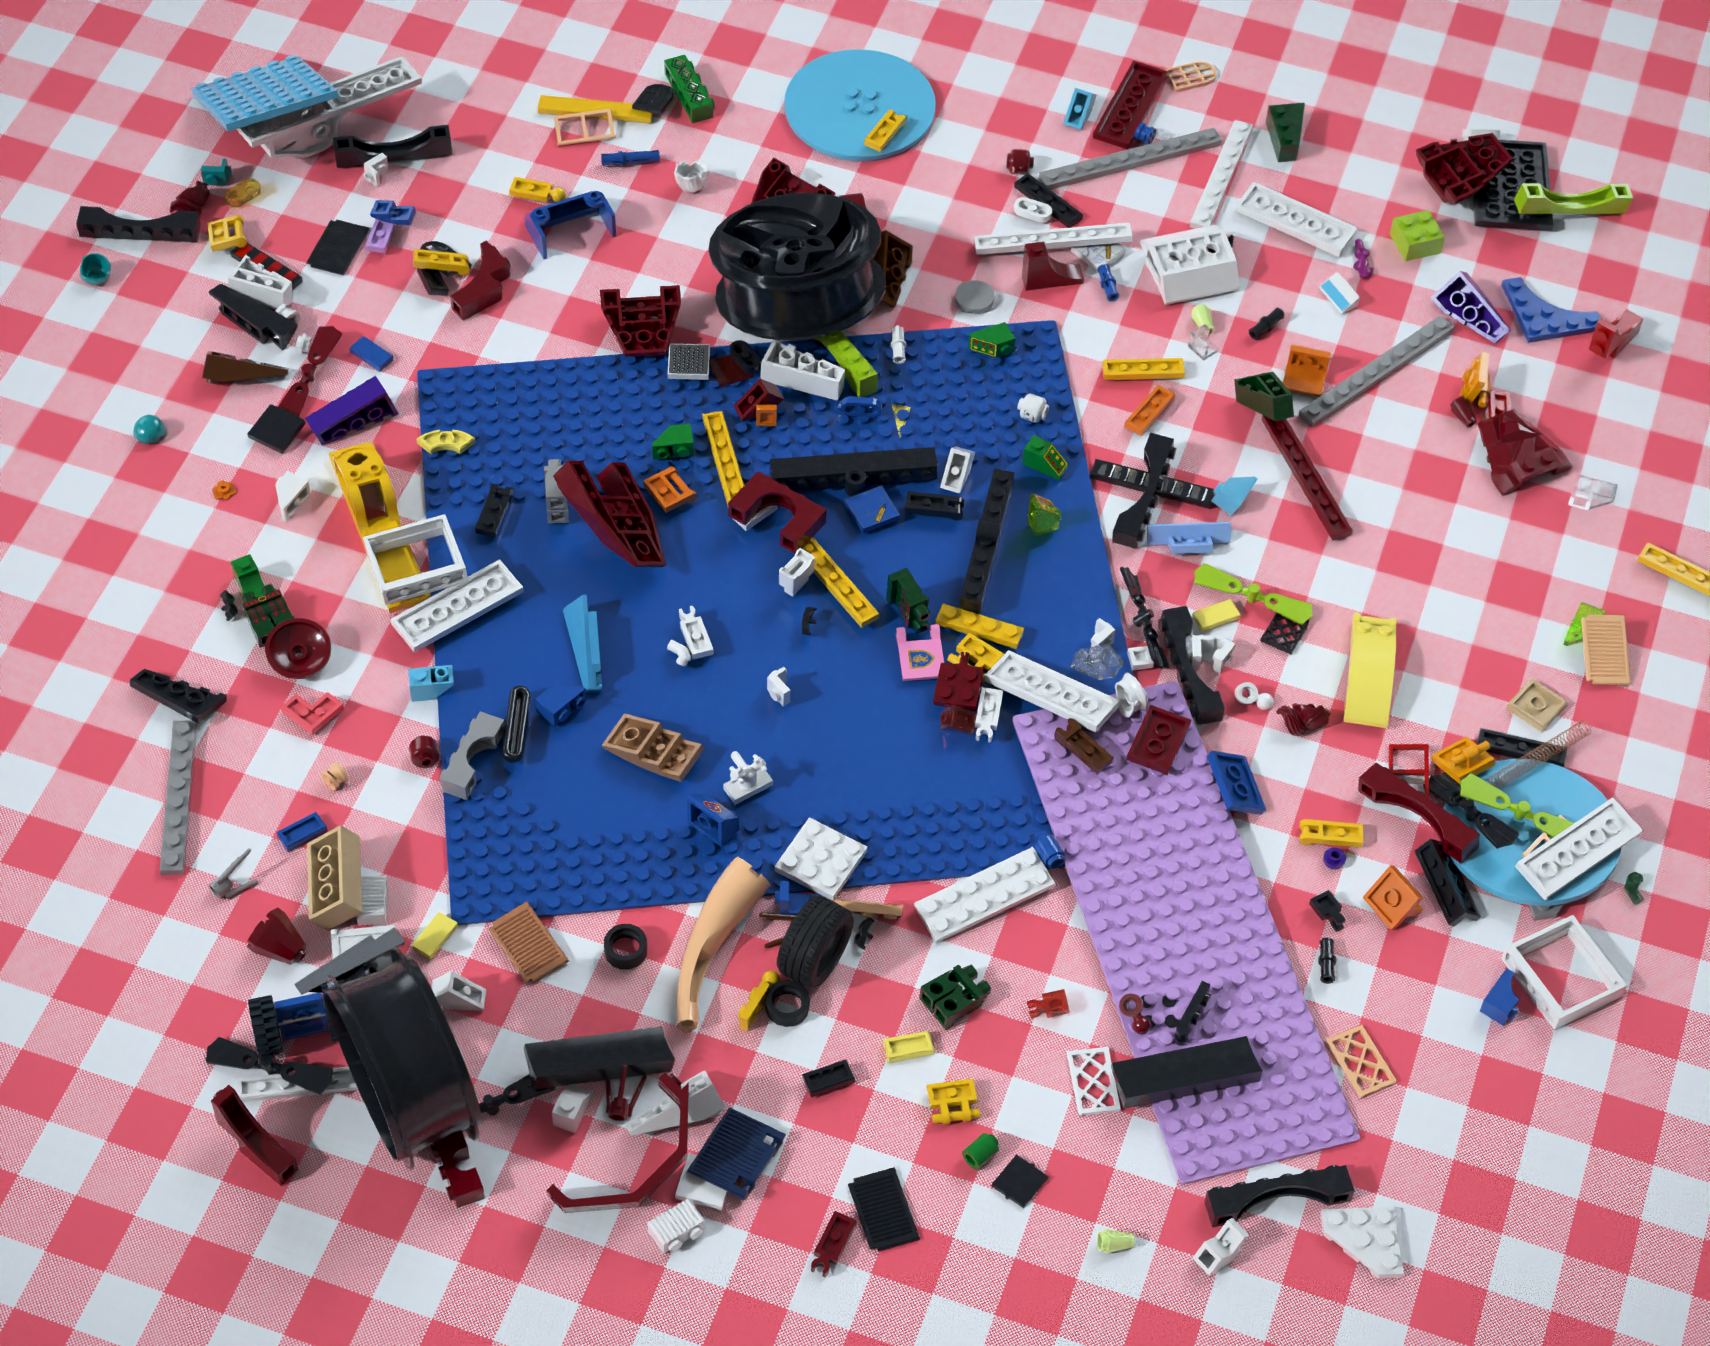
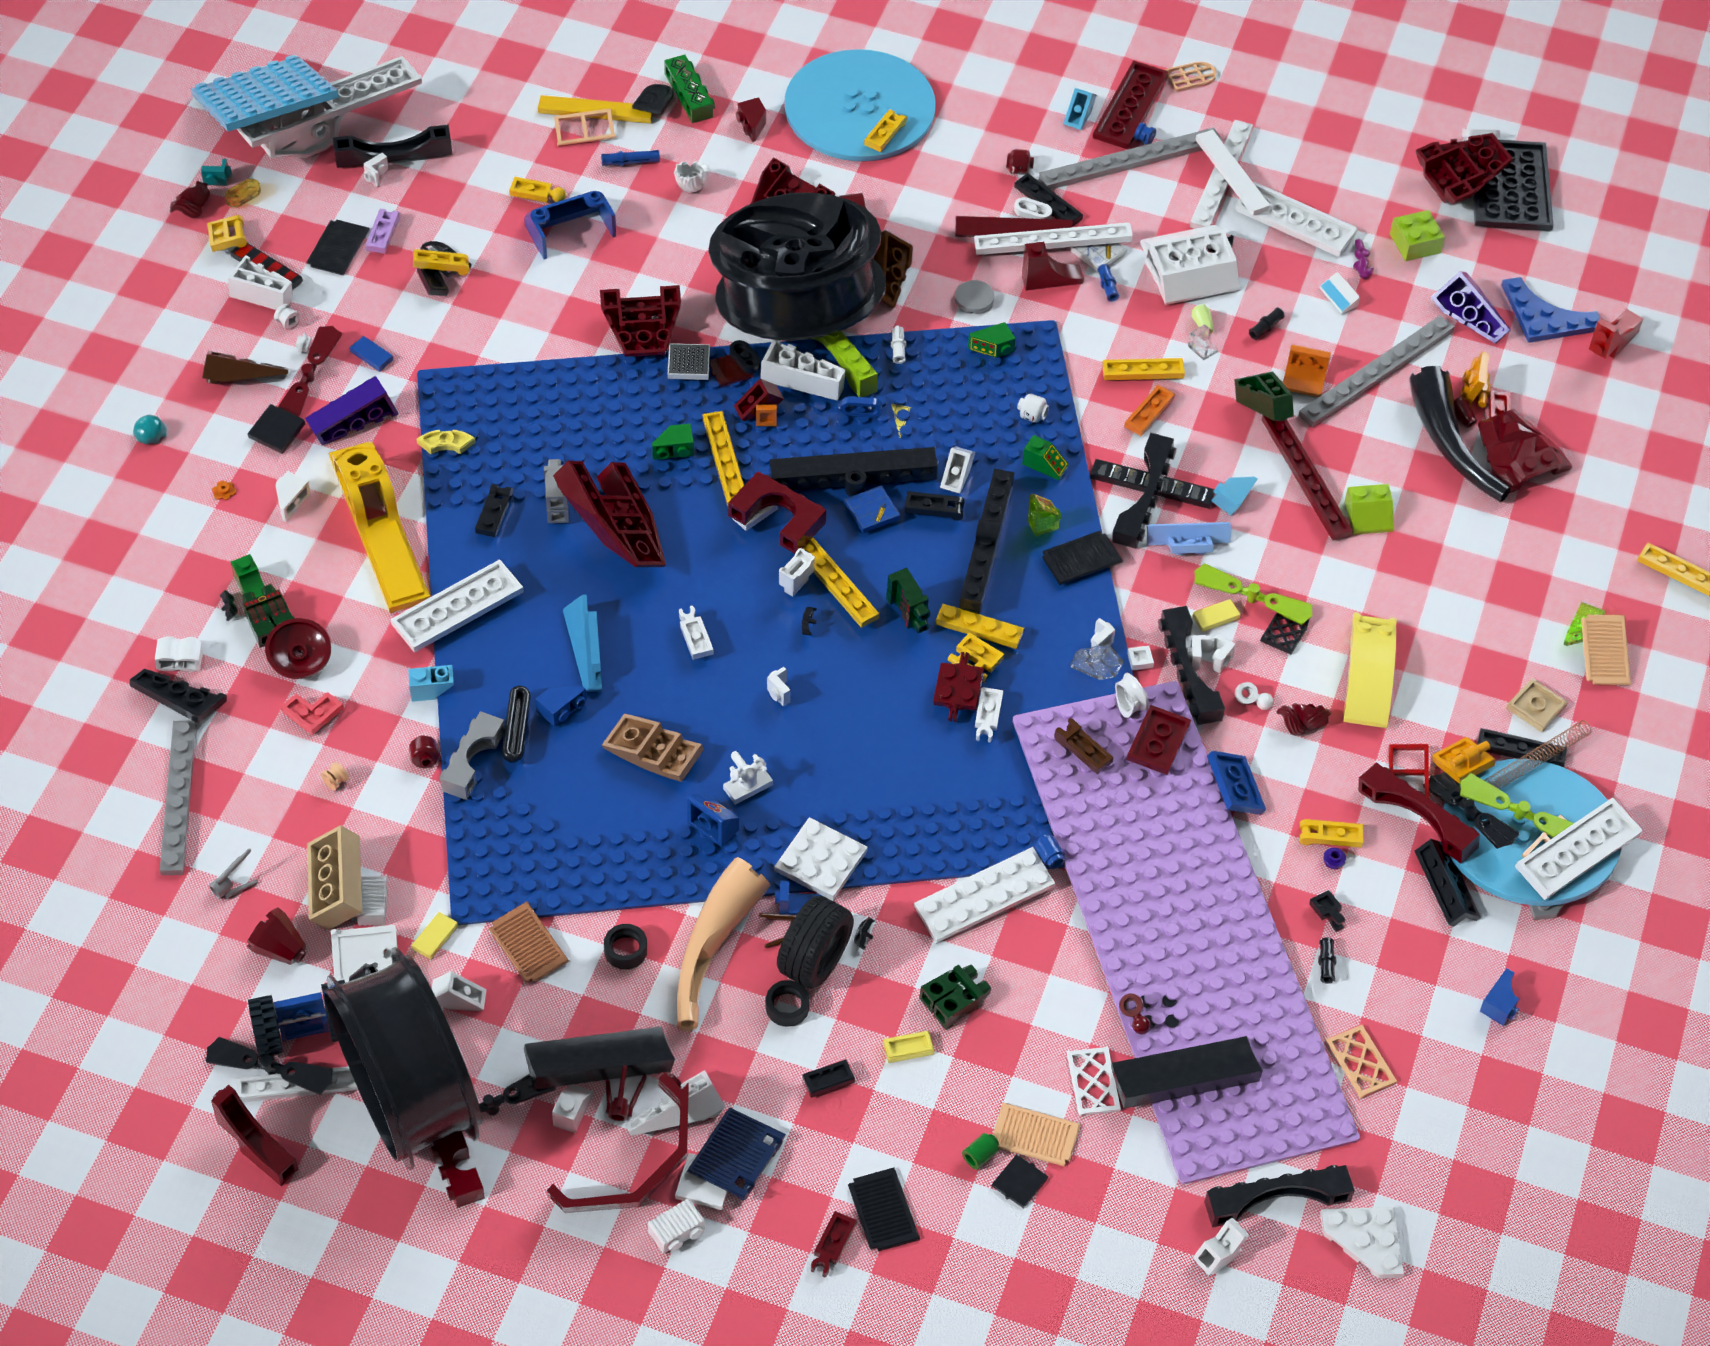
(95, 269): teal hair -> none
(178, 226): black arch -> none
(179, 654): none -> white brick
(253, 317): black wedge -> none
(301, 831): blue tile -> none
(351, 960): wedge -> none
(388, 212): blue slope -> none
(423, 582): white window -> none
(485, 287): dark red arch -> none
(665, 493): orange plate -> none
(682, 651): white arm -> none
(748, 1013): yellow plate -> none
(752, 116): none -> dark red slope
(870, 908): light nougat plate -> none
(920, 658): bright pink flag -> none
(953, 1094): yellow plate -> none
(958, 719): clear red bracket -> none
(975, 226): none -> dark red tile
(1035, 1134): none -> light nougat window
(1052, 691): white plate -> none
(1053, 1003): clear red plate -> none
(1081, 557): none -> black window
(1113, 1240): yellowish green cone -> none
(1144, 618): black piece -> none
(1192, 1013): black plate -> none
(1232, 172): none -> white tile
(1285, 128): dark green wedge -> none
(1370, 509): none -> lime slope
(1393, 898): orange bracket -> none
(1436, 408): none -> black brick
(1538, 992): white window -> none
(1591, 492): clear slope -> none
(1610, 199): lime arch -> none
(1631, 887): clear green arm -> none

